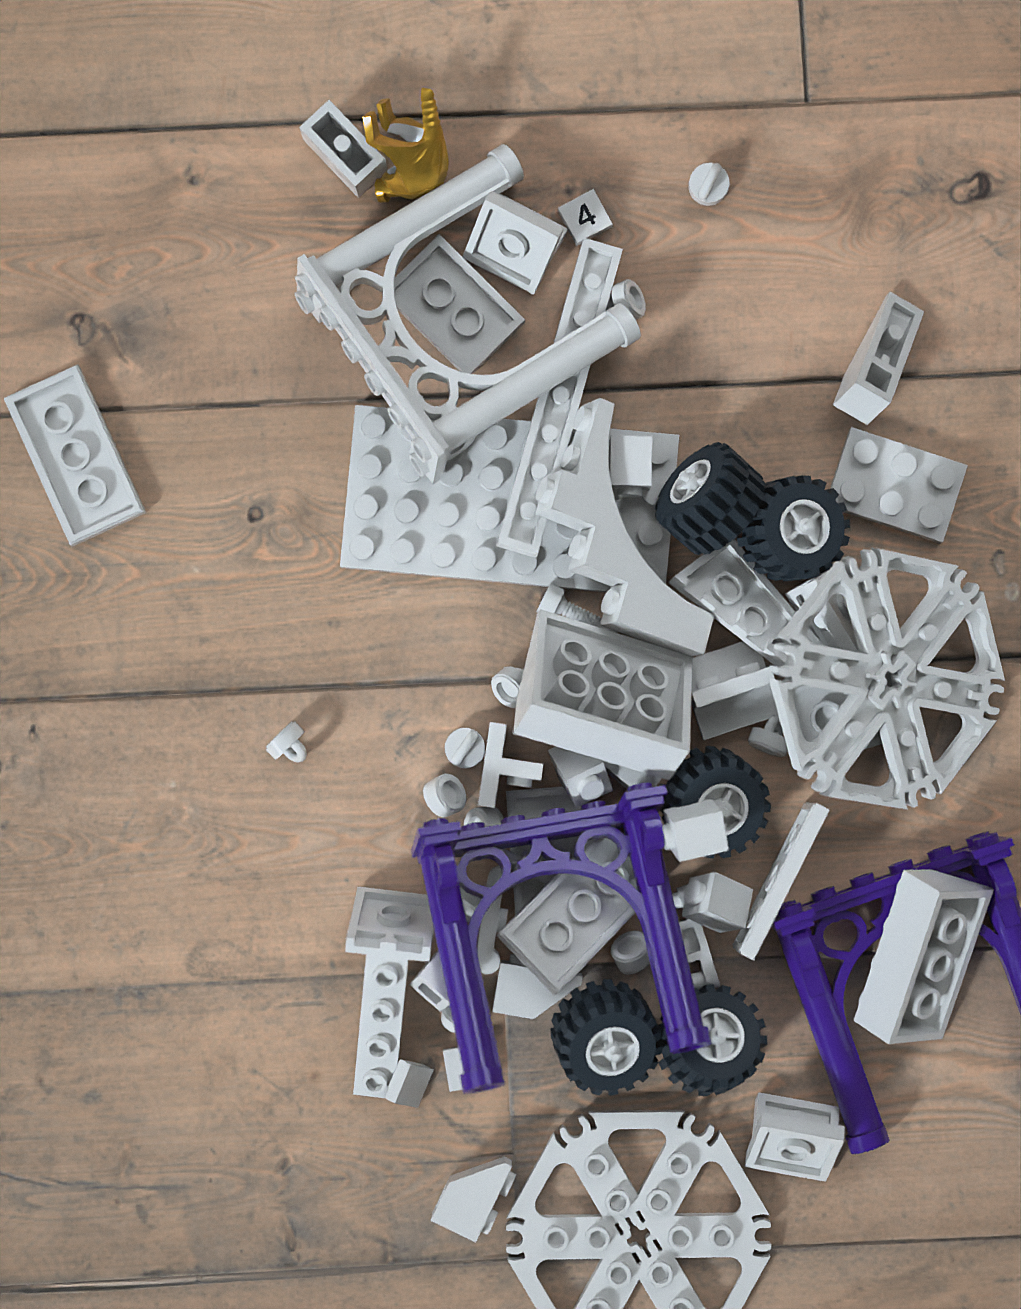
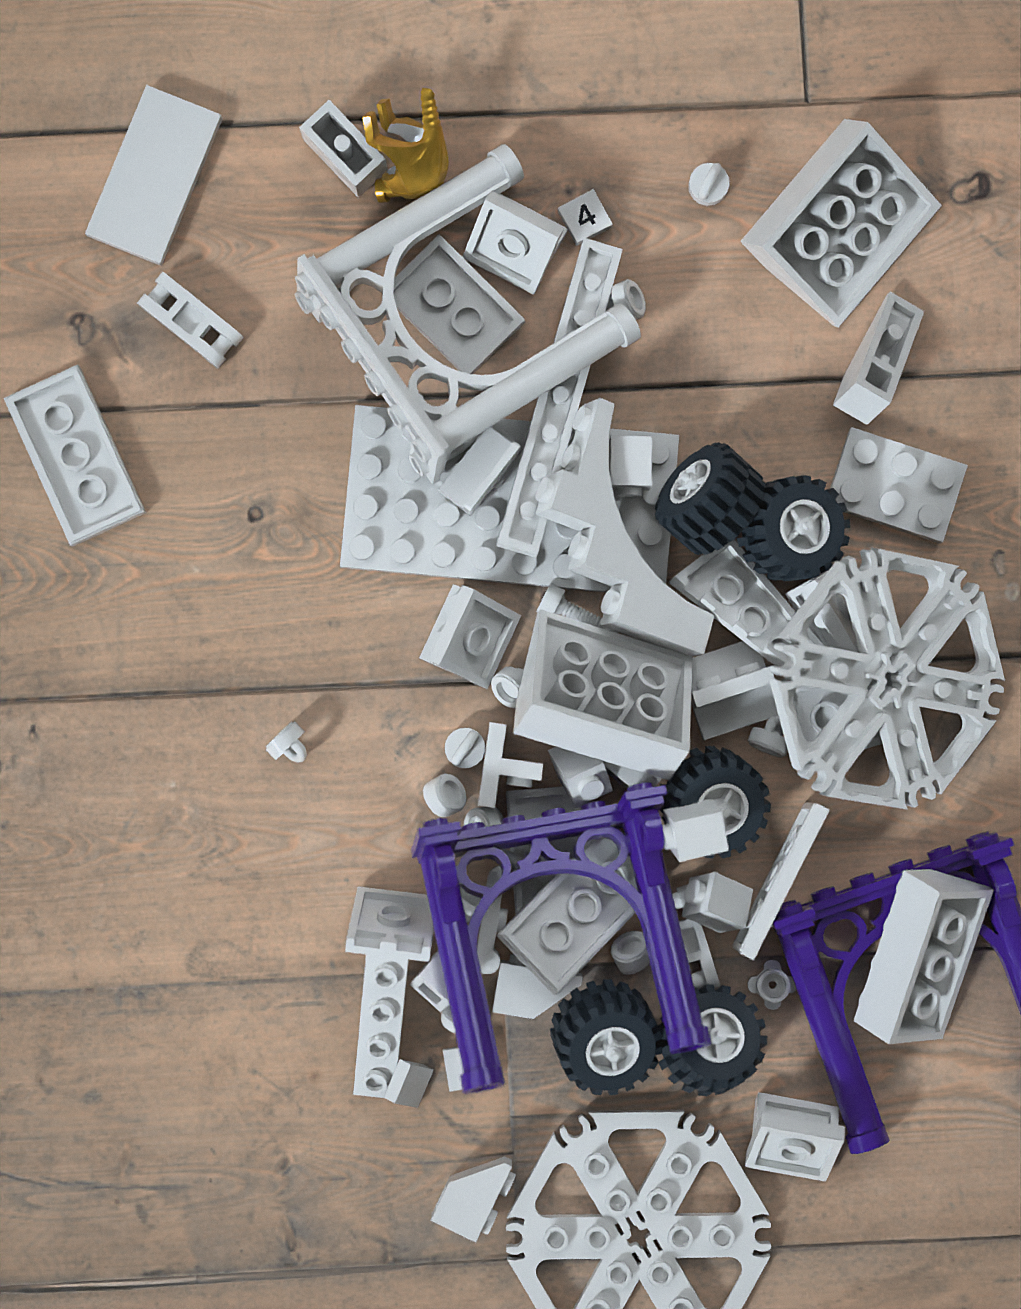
(154, 175): none -> white tile
(190, 319): none -> white plate
(470, 635): none -> white bracket
(479, 470): none -> white panel
(760, 984): none -> white plate
(842, 221): none -> white slope

